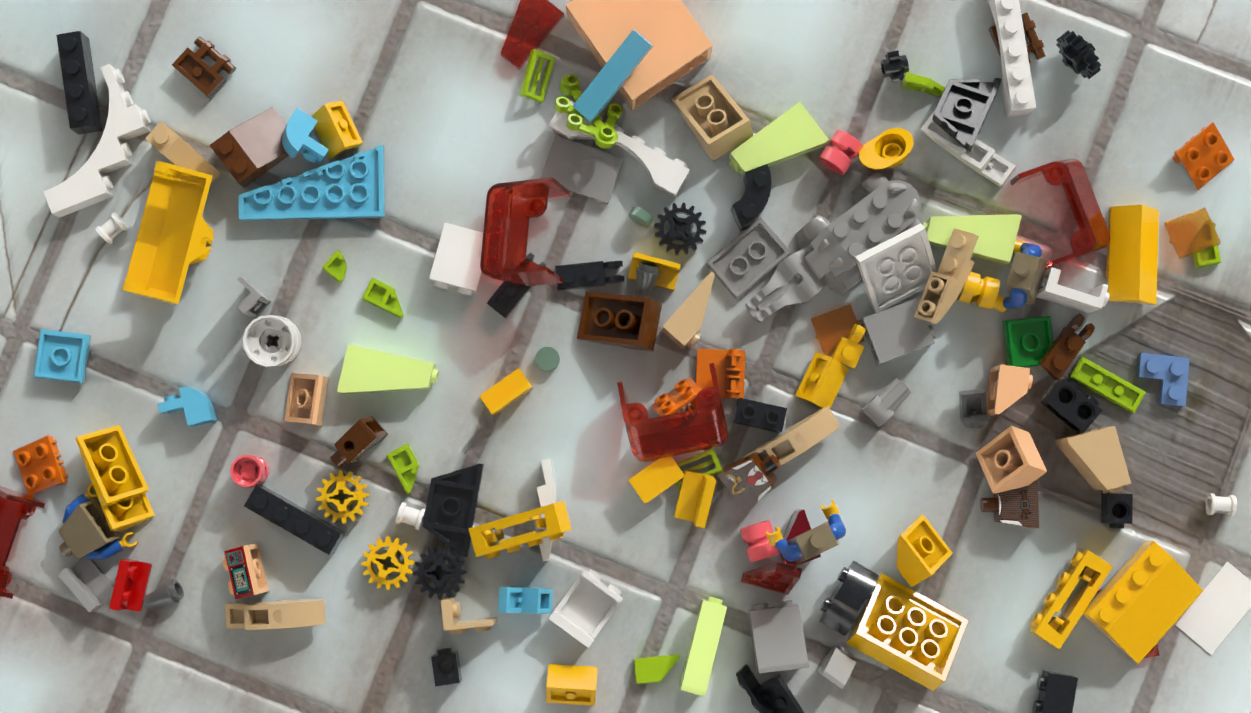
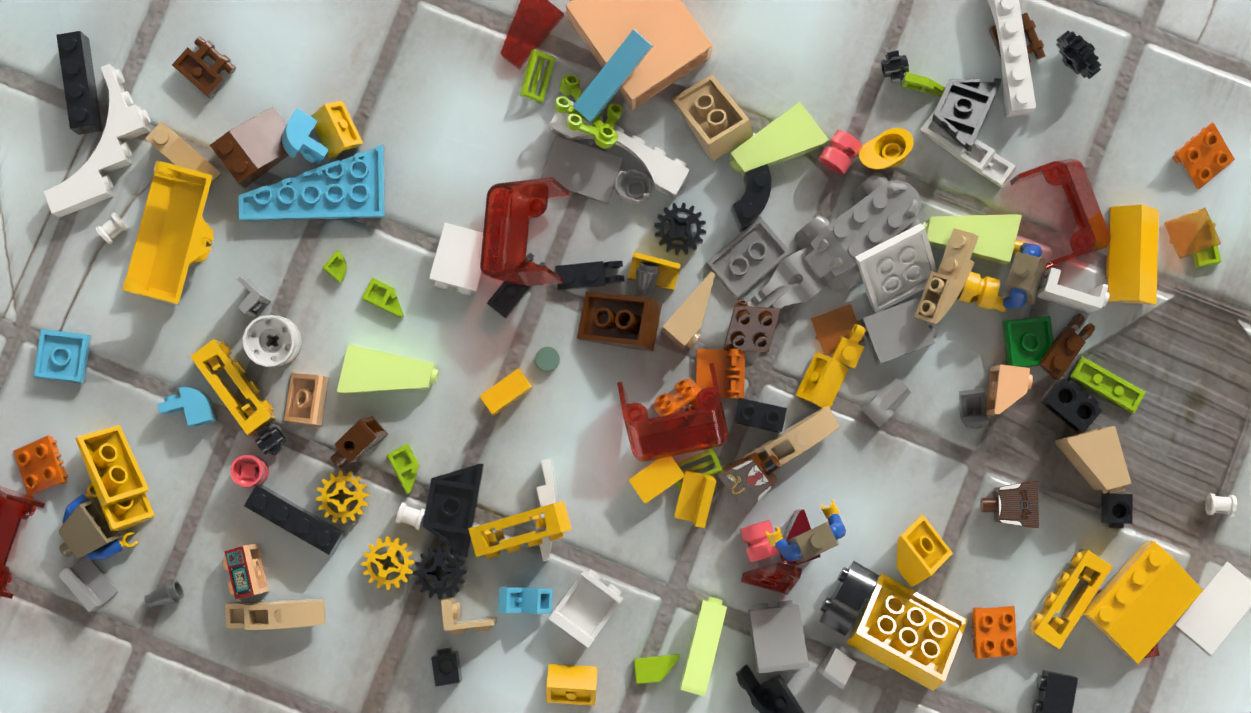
(130, 585): red bracket -> none
(257, 418): none -> yellow brick
(270, 440): none -> black gear
(633, 186): none -> light grey hair
(641, 217): sand green tile -> none
(751, 327): none -> reddish brown hinge
(994, 632): none -> orange hinge
(1011, 460): light nougat slope -> none
(1172, 374): medium blue plate -> none

